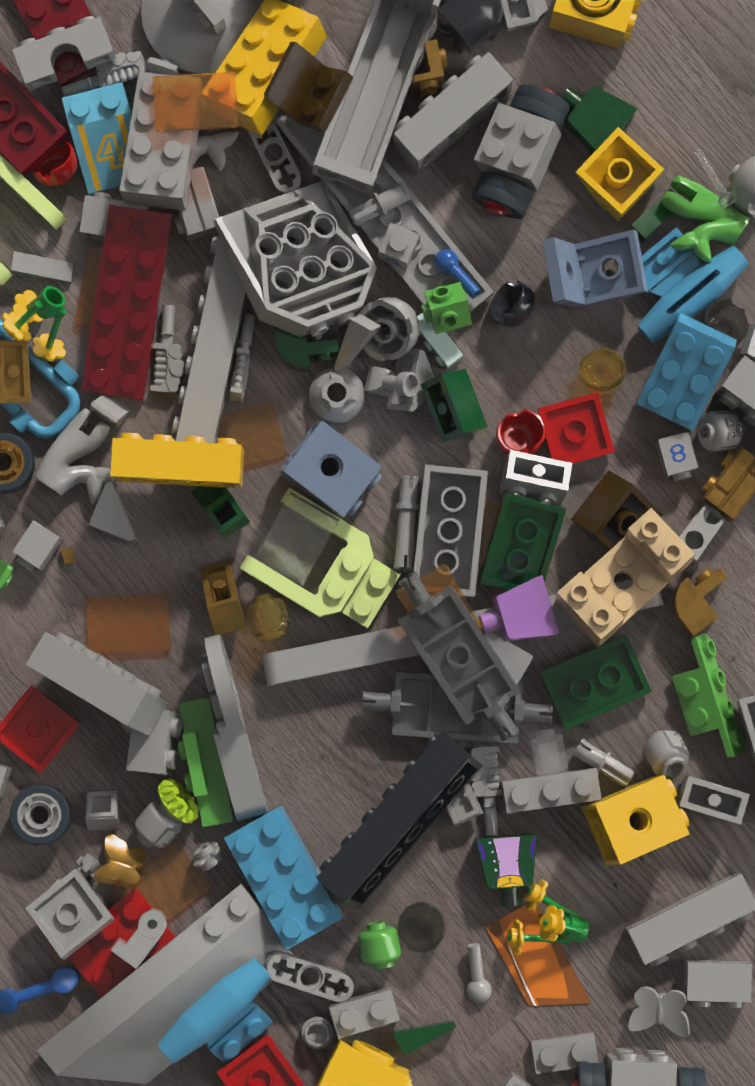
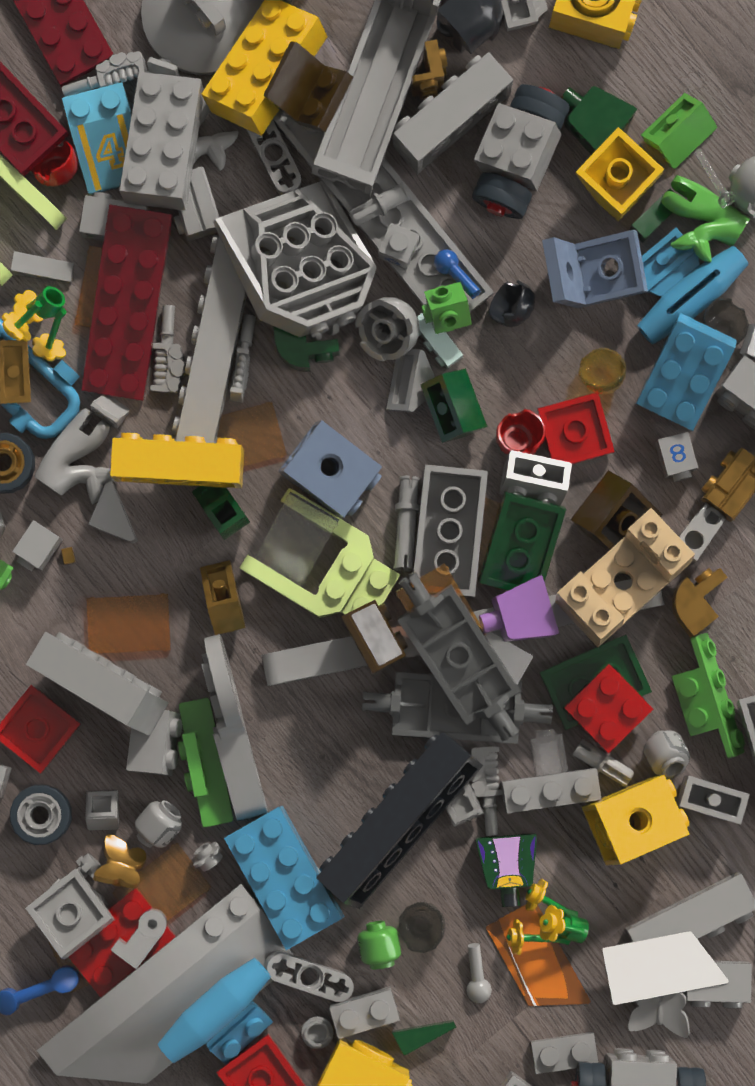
(38, 56): light grey arch -> none
(178, 801): lime gear -> none
(195, 101): clear orange piece -> none
(268, 617): clear yellow head -> none
(337, 411): light grey piece -> none
(357, 336): light grey piece -> none
(374, 636): none -> slope
(382, 381): light grey leg -> none
(608, 708): none -> red plate
(659, 968): none -> white sticker
(680, 129): none -> bright green panel
(720, 430): light grey head -> none

